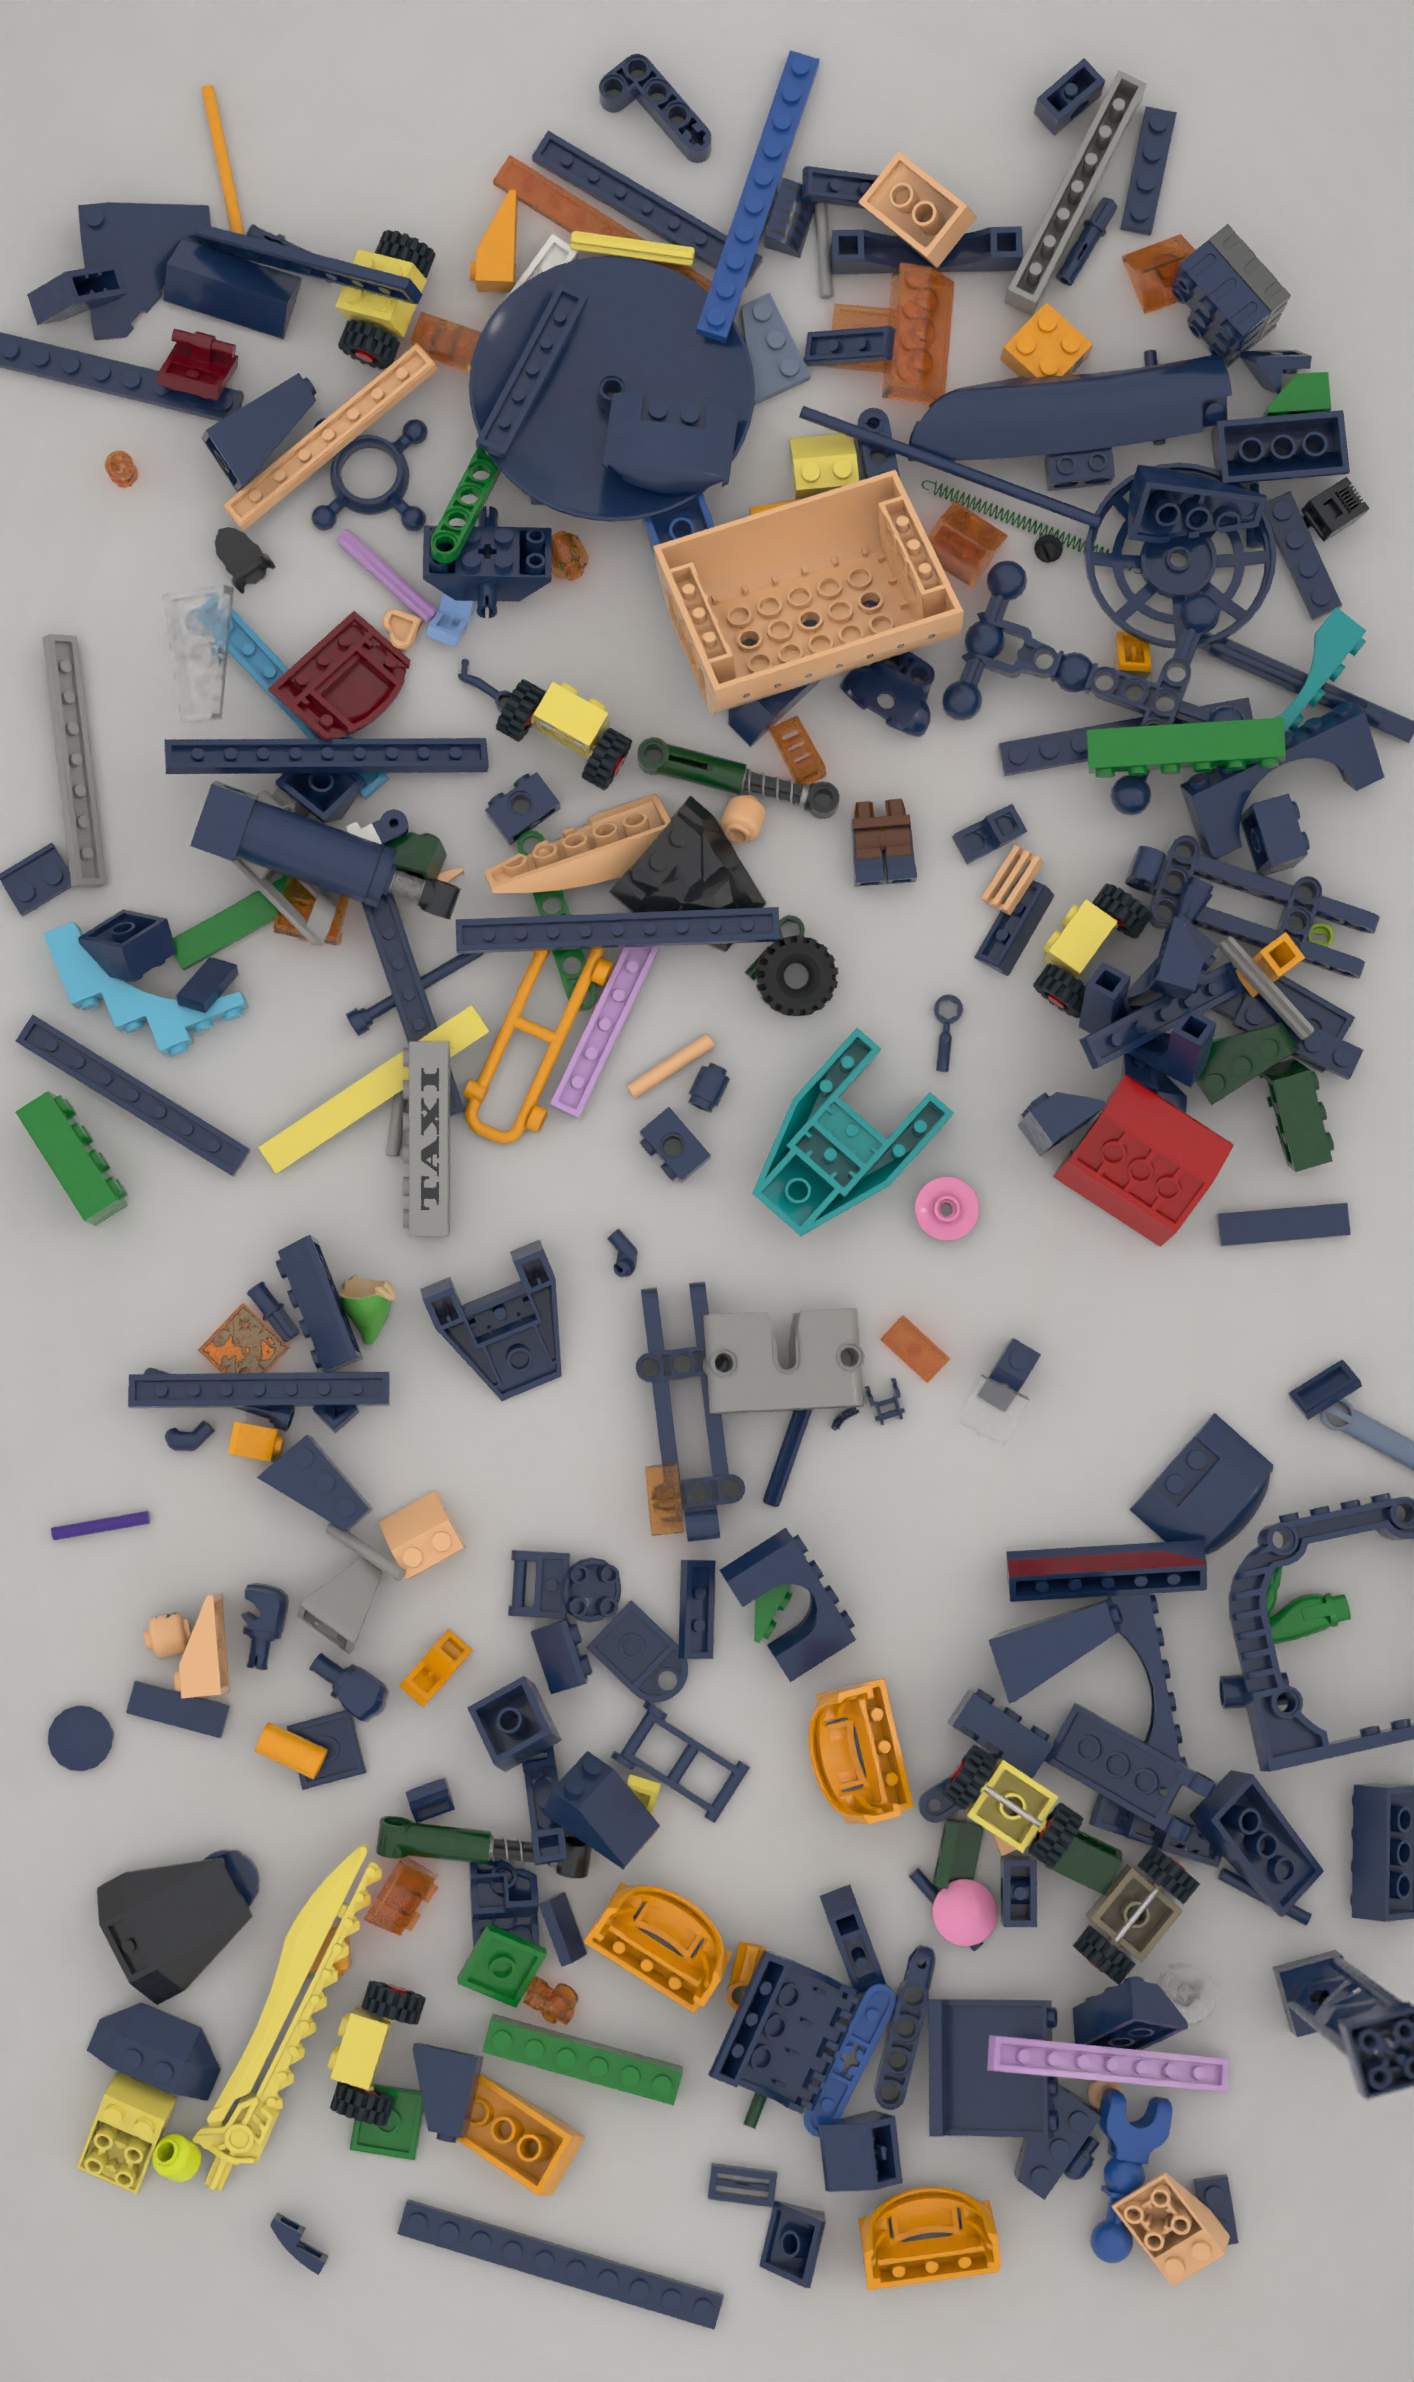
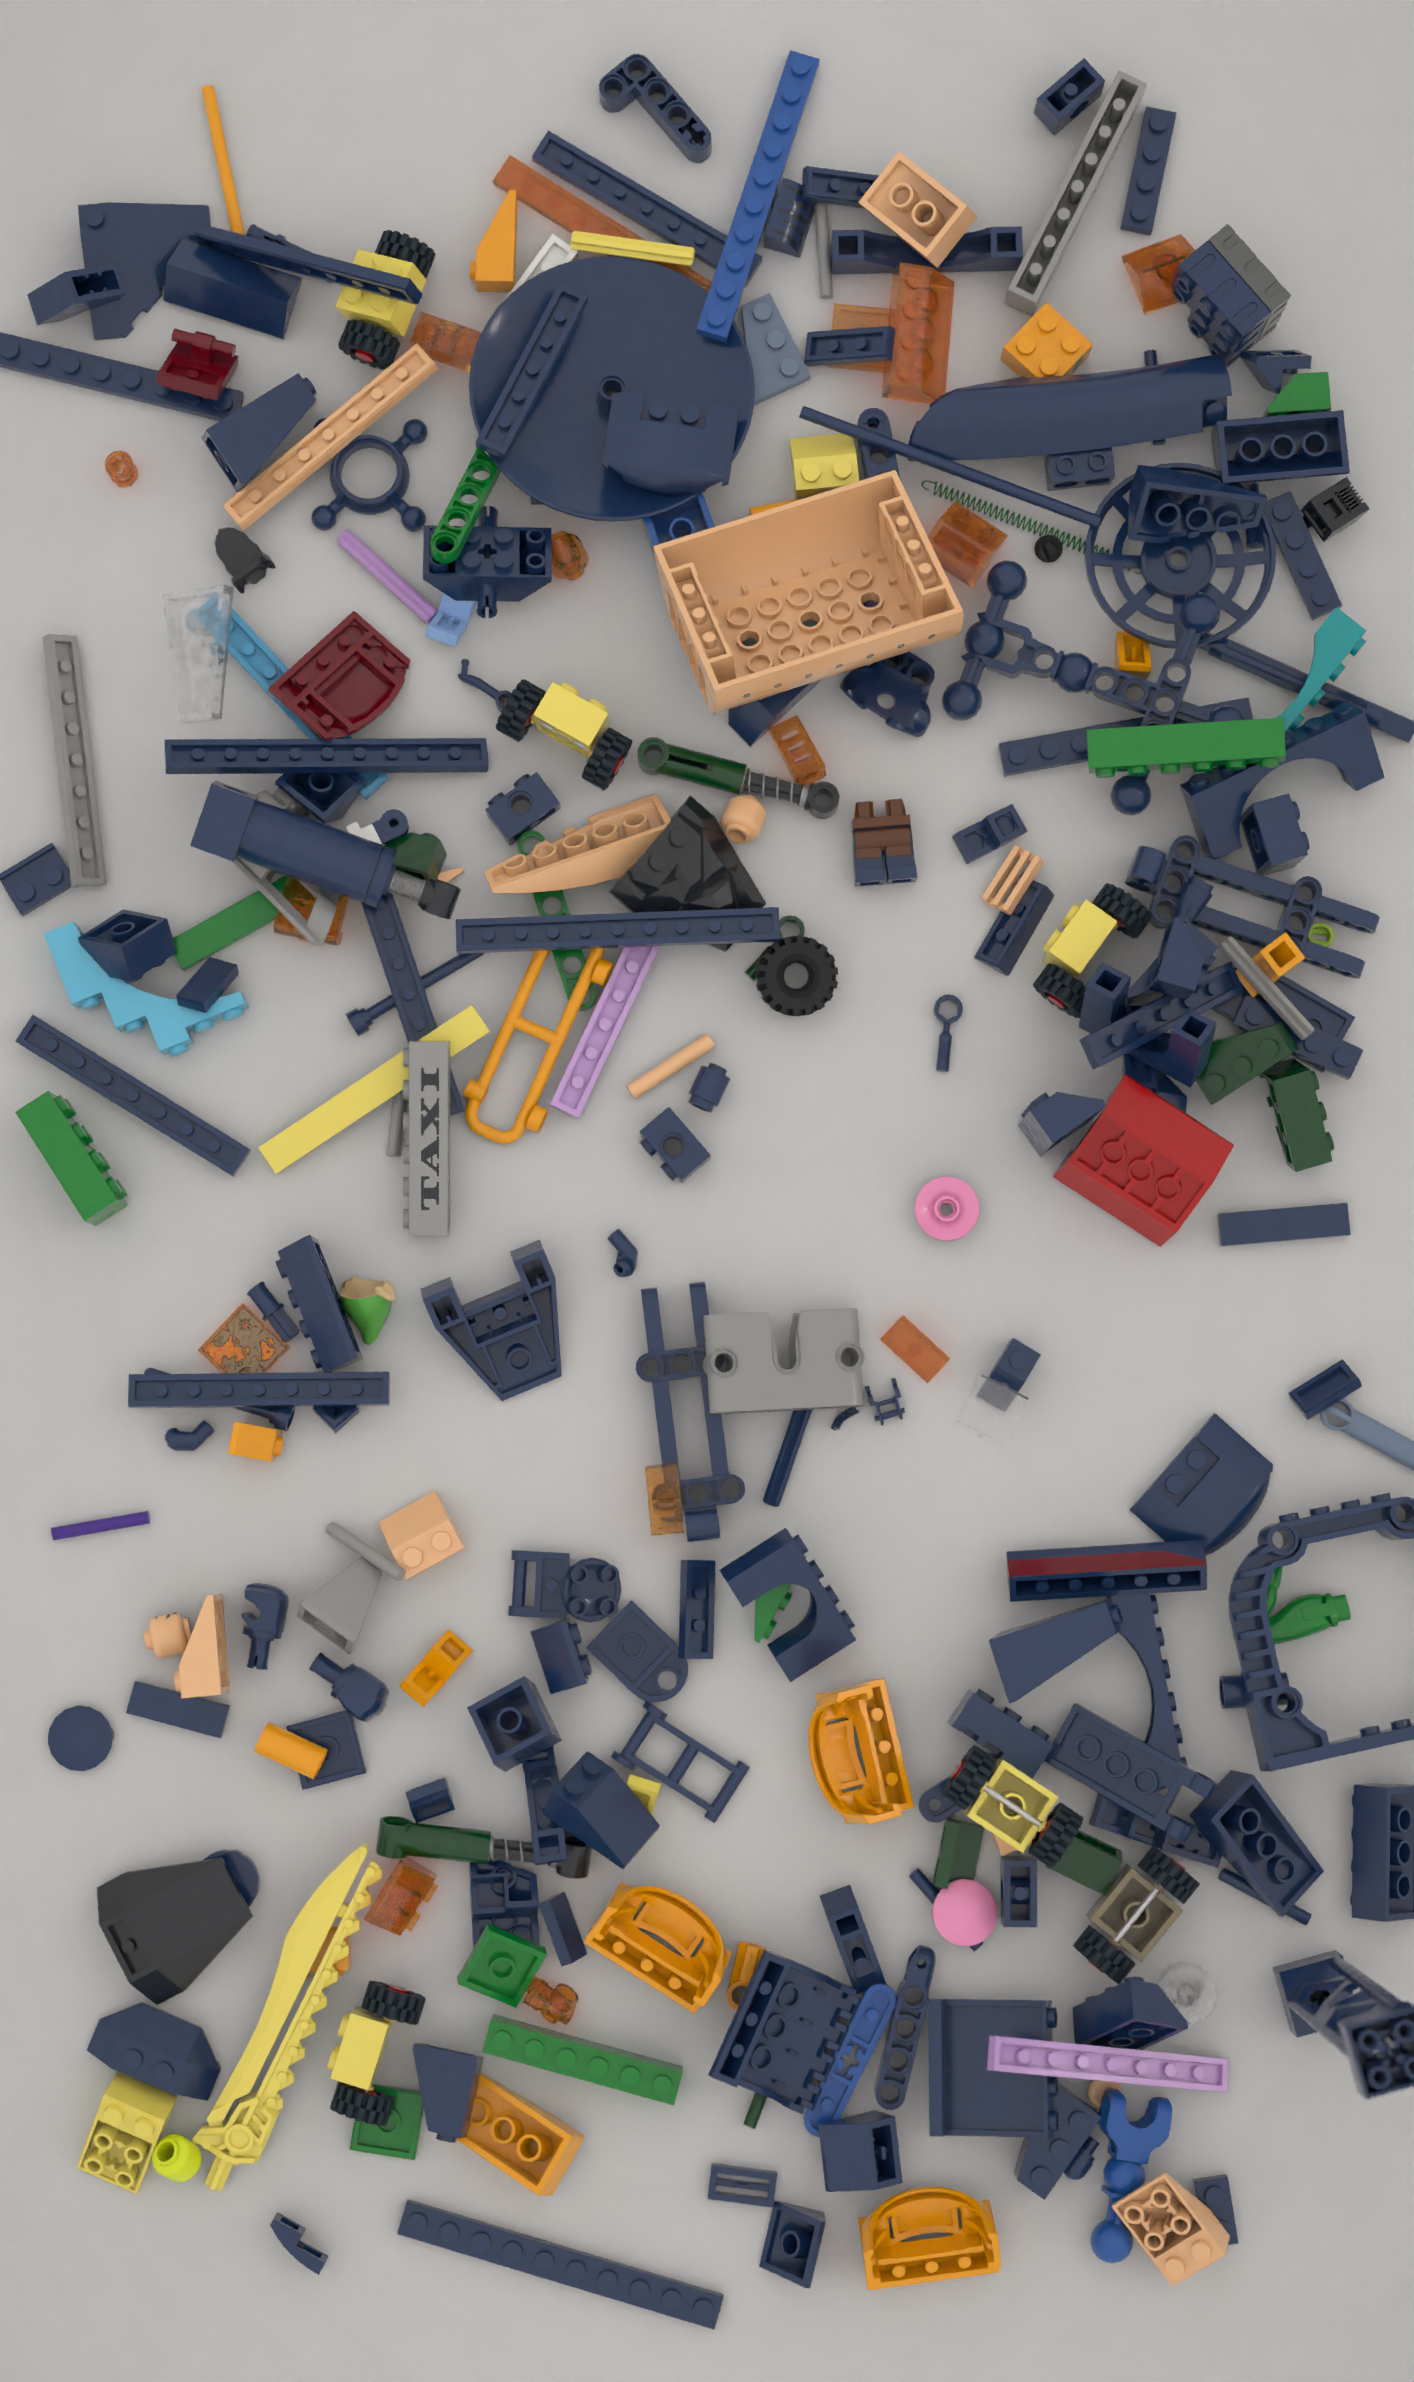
(317, 1483): dark blue wedge -> none
(402, 628): light nougat tile -> none
(829, 1154): teal wedge -> none
(1093, 230): dark blue axle -> none

